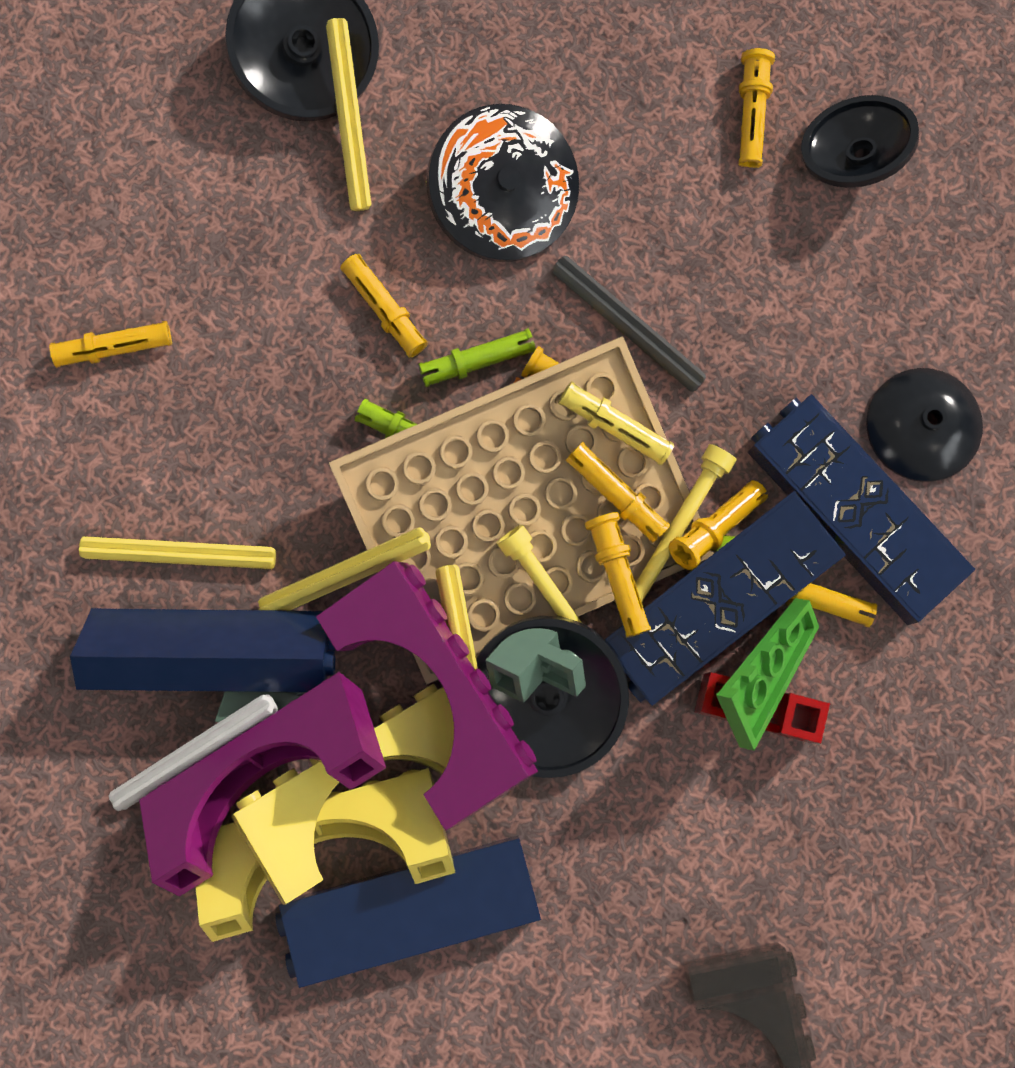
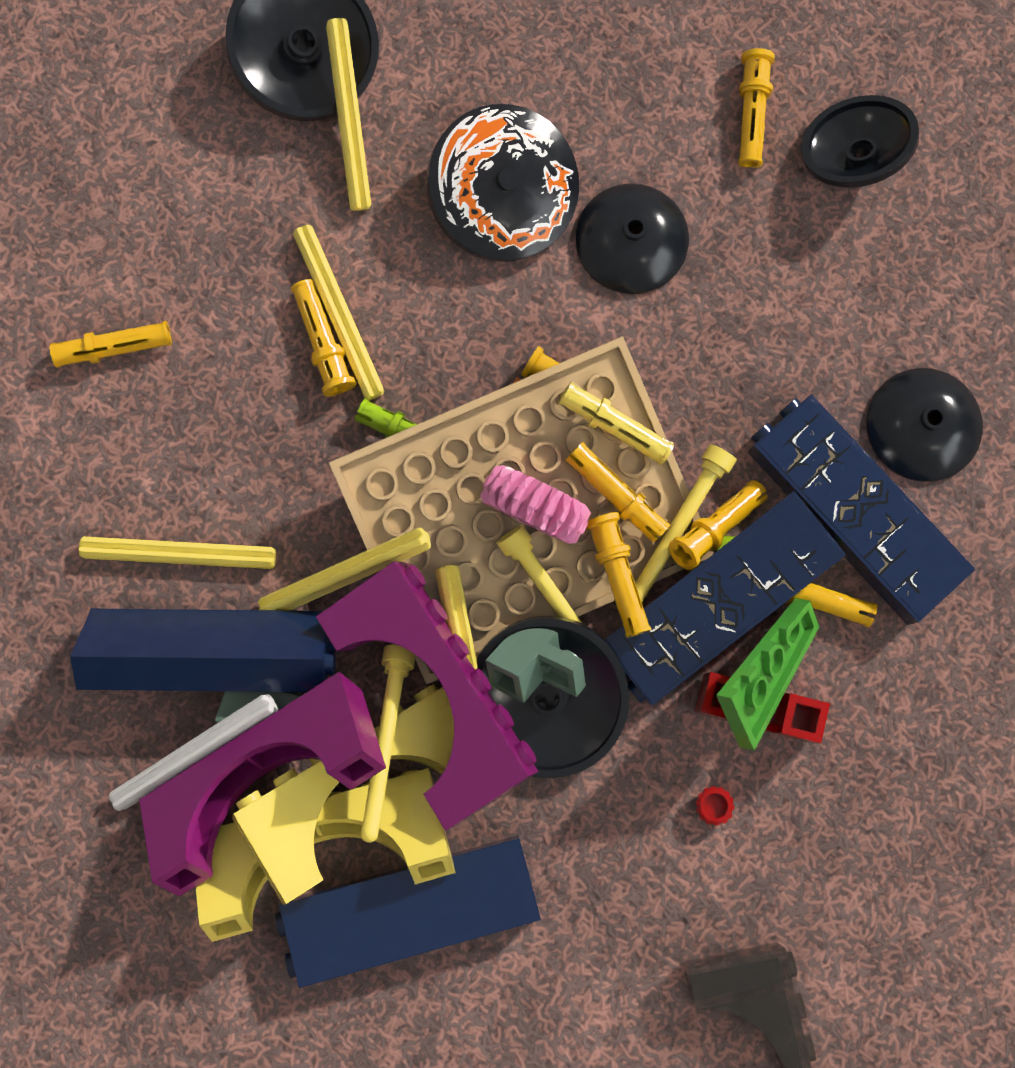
(327, 354): none -> yellow pin
(338, 312): none -> light yellow axle
(393, 318): yellow pin -> none
(397, 665): none -> light yellow piece
(476, 357): lime pin -> none
(535, 504): none -> bright pink gear
(628, 260): none -> black dish
(629, 323): dark grey axle -> none
(714, 805): none -> red piece

